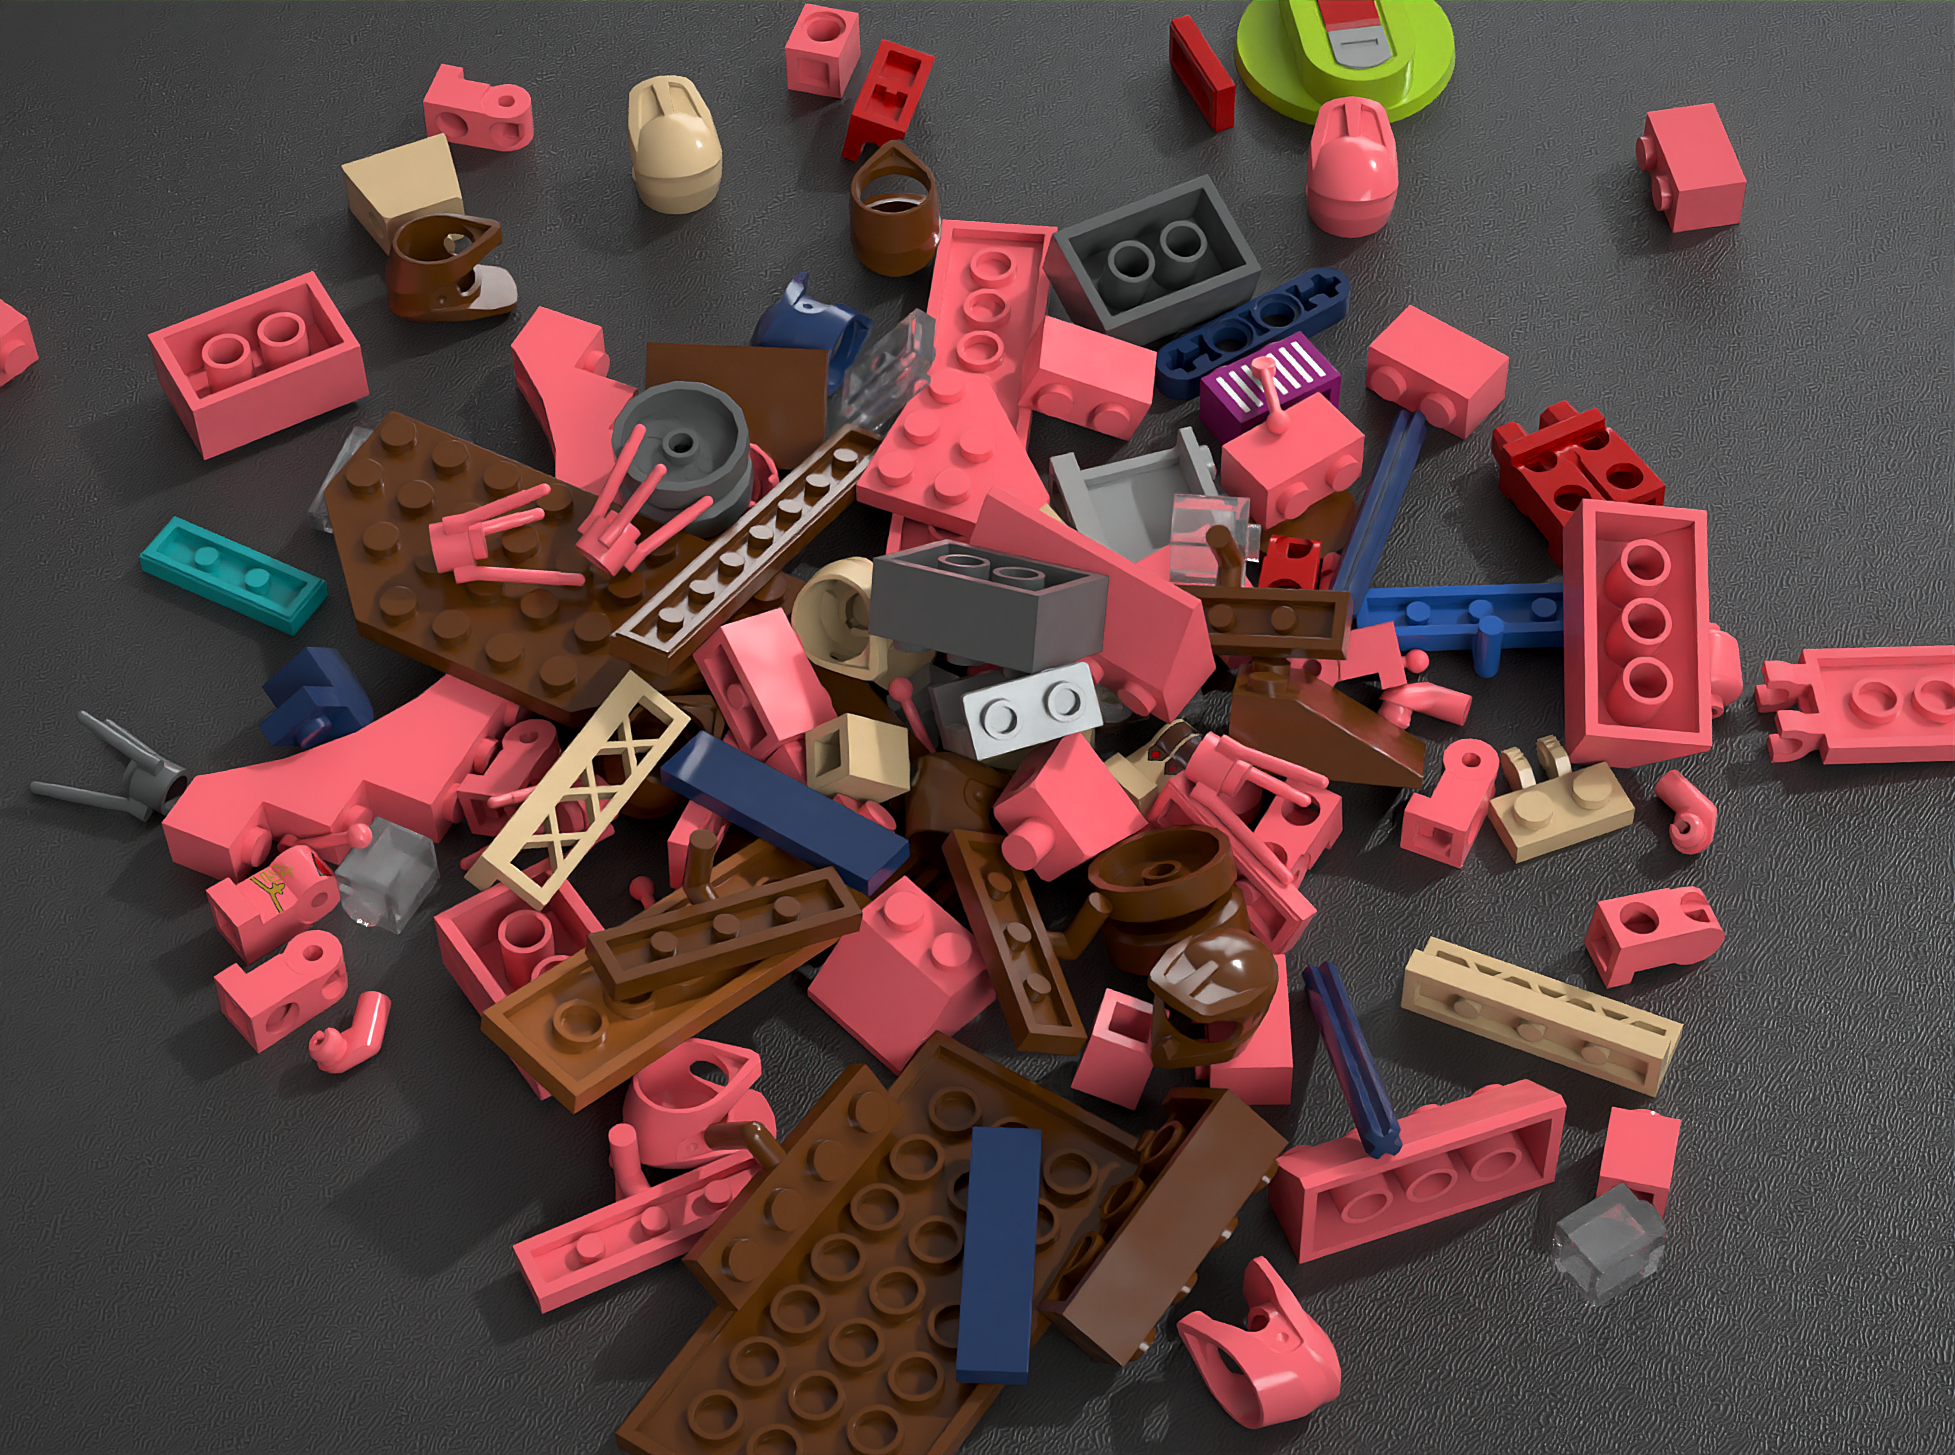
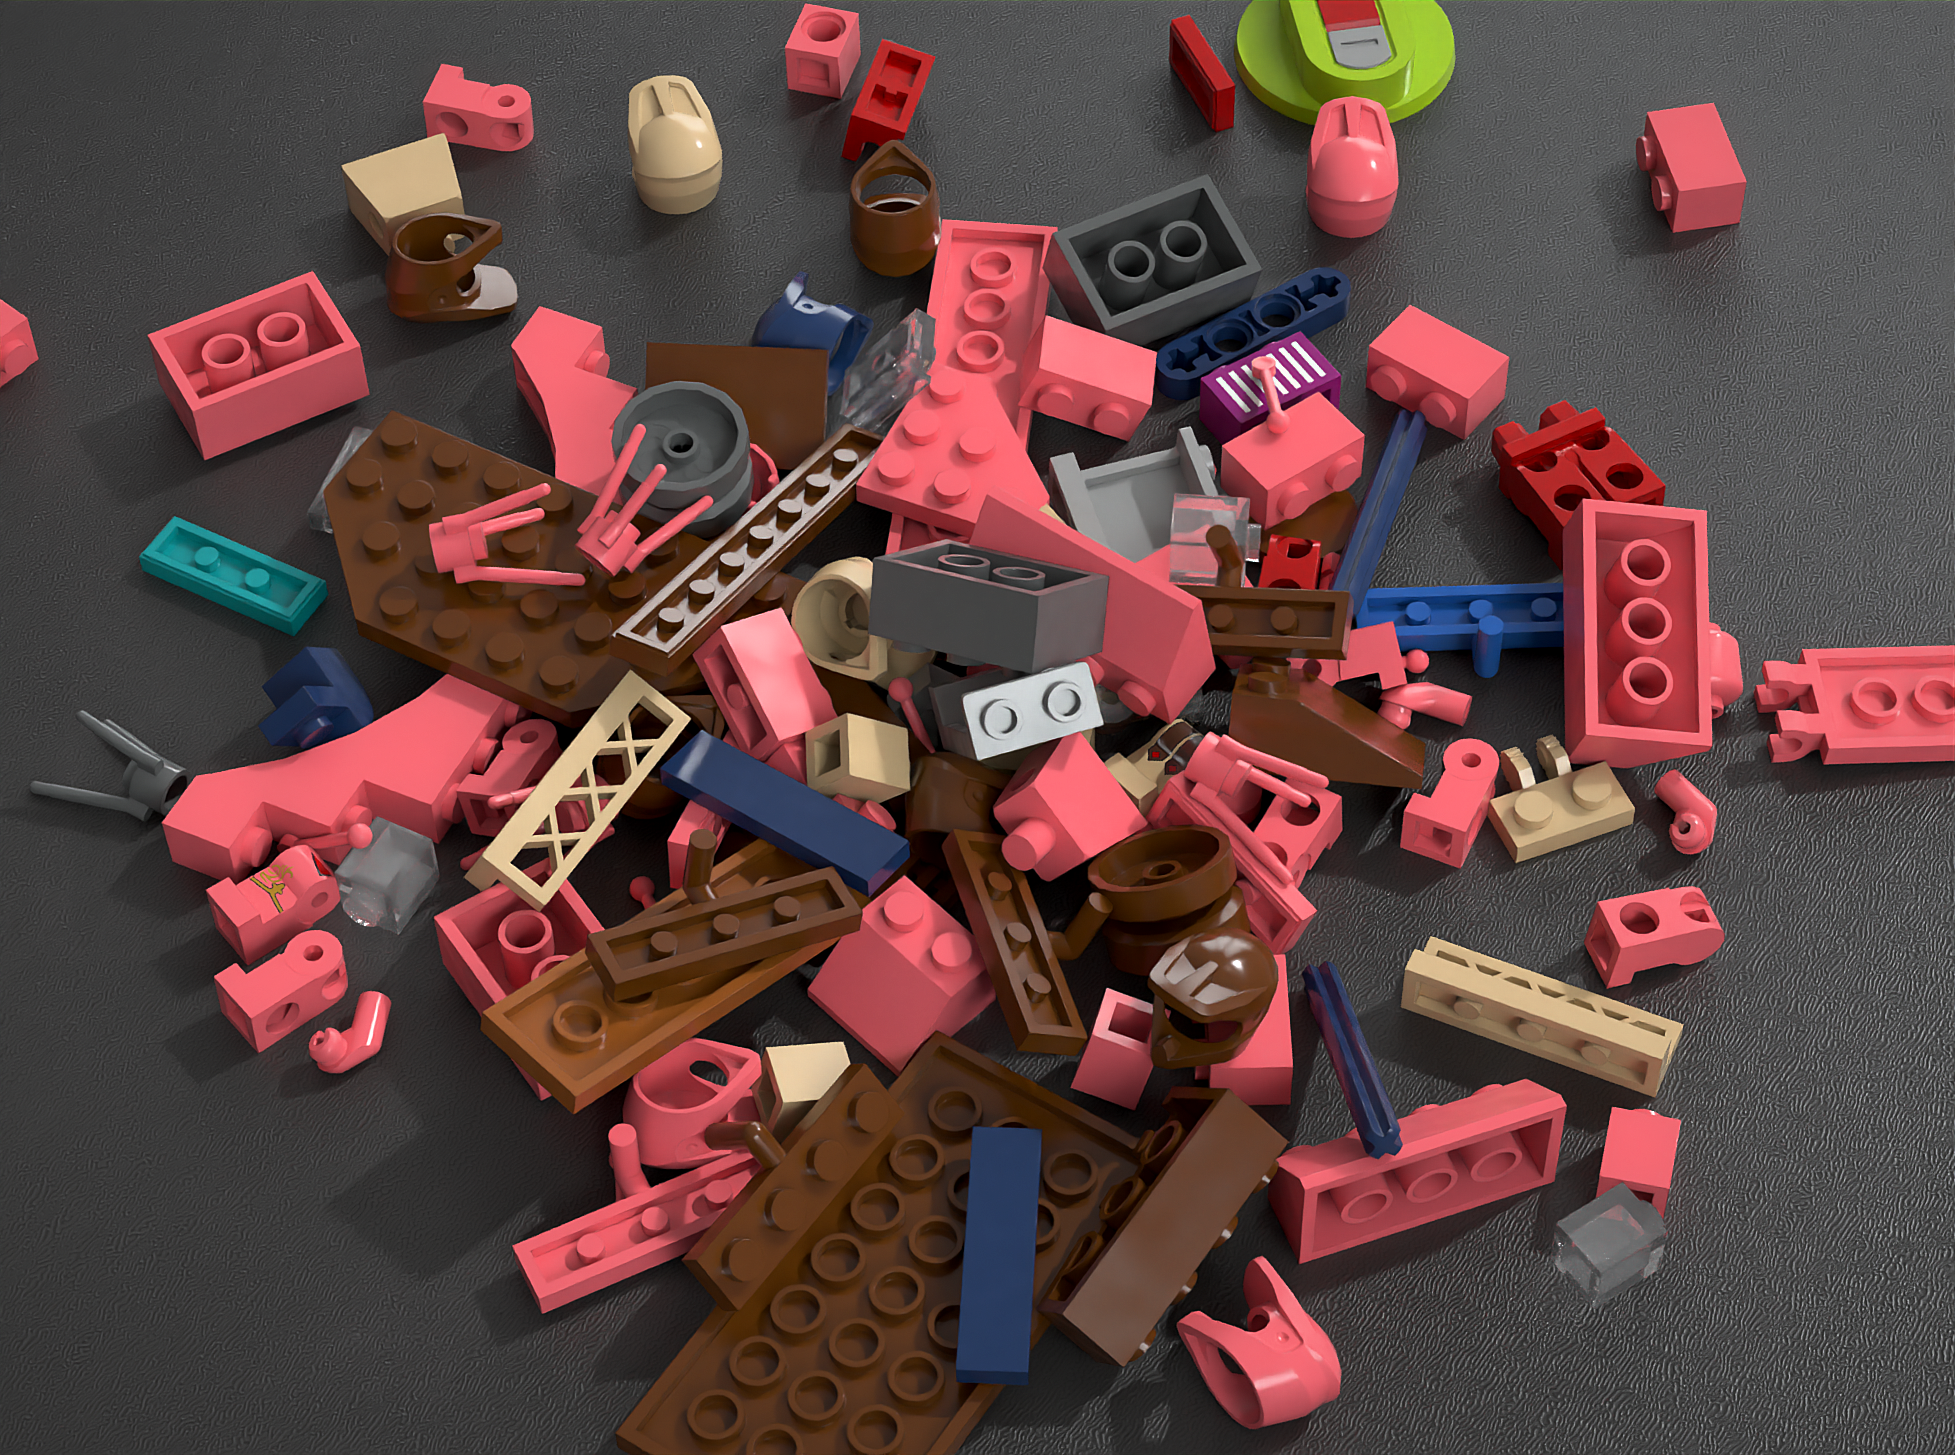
(794, 1082): none -> tan brick

